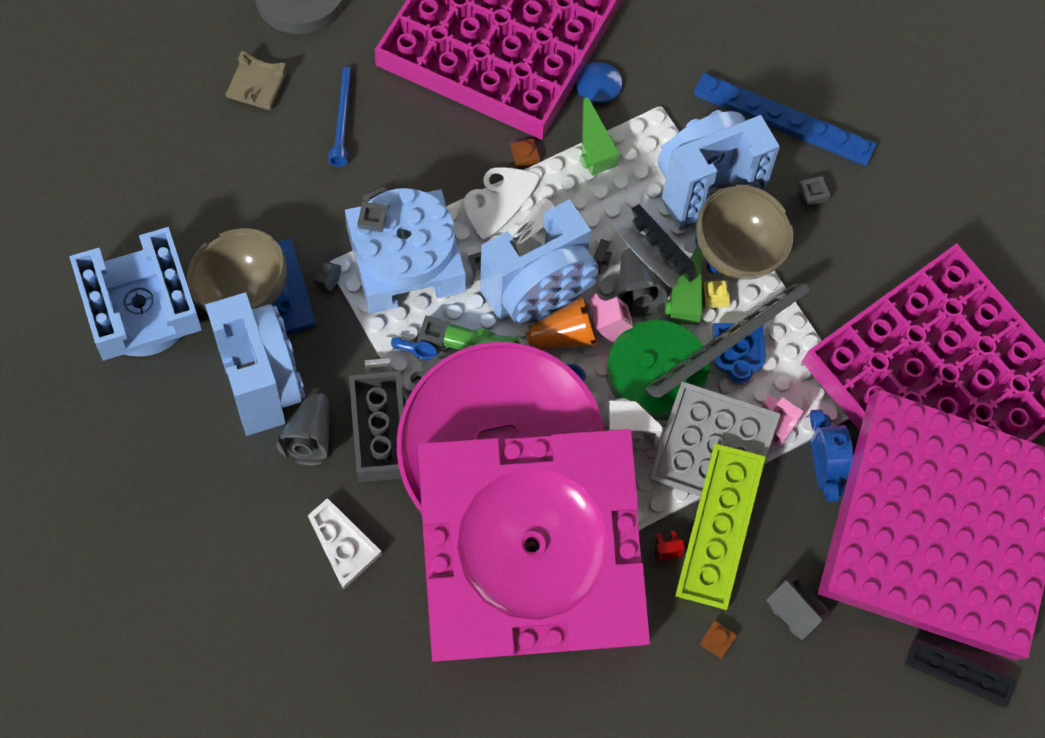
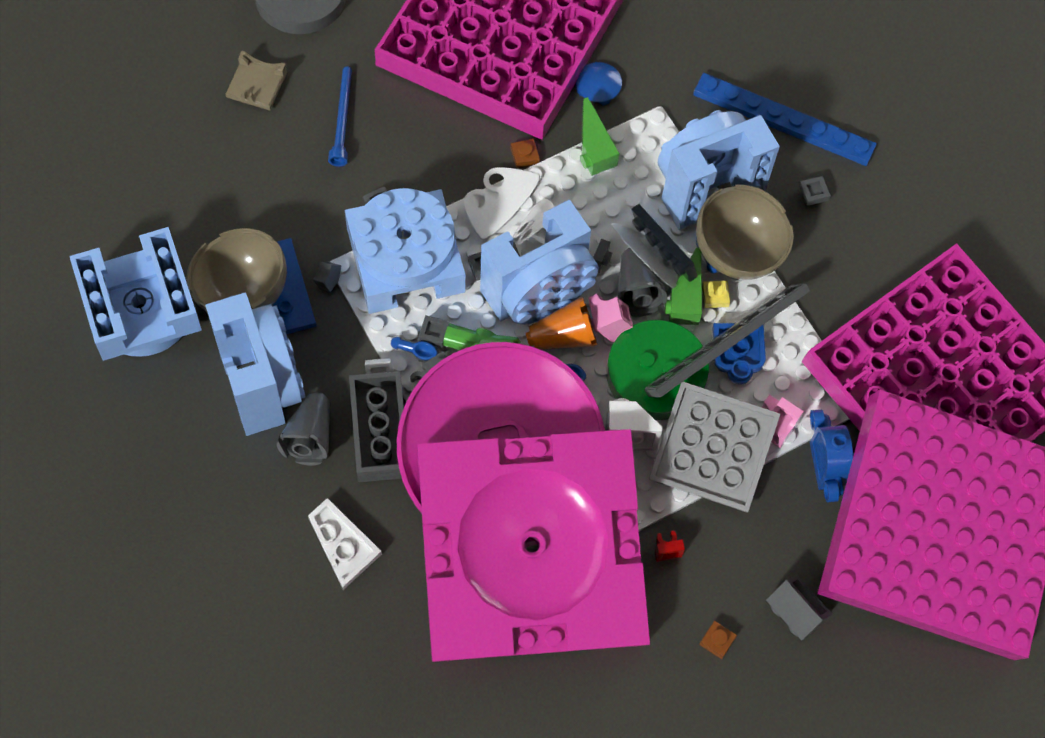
(372, 217): dark grey plate -> none
(720, 526): lime plate -> none
(960, 673): black plate -> none

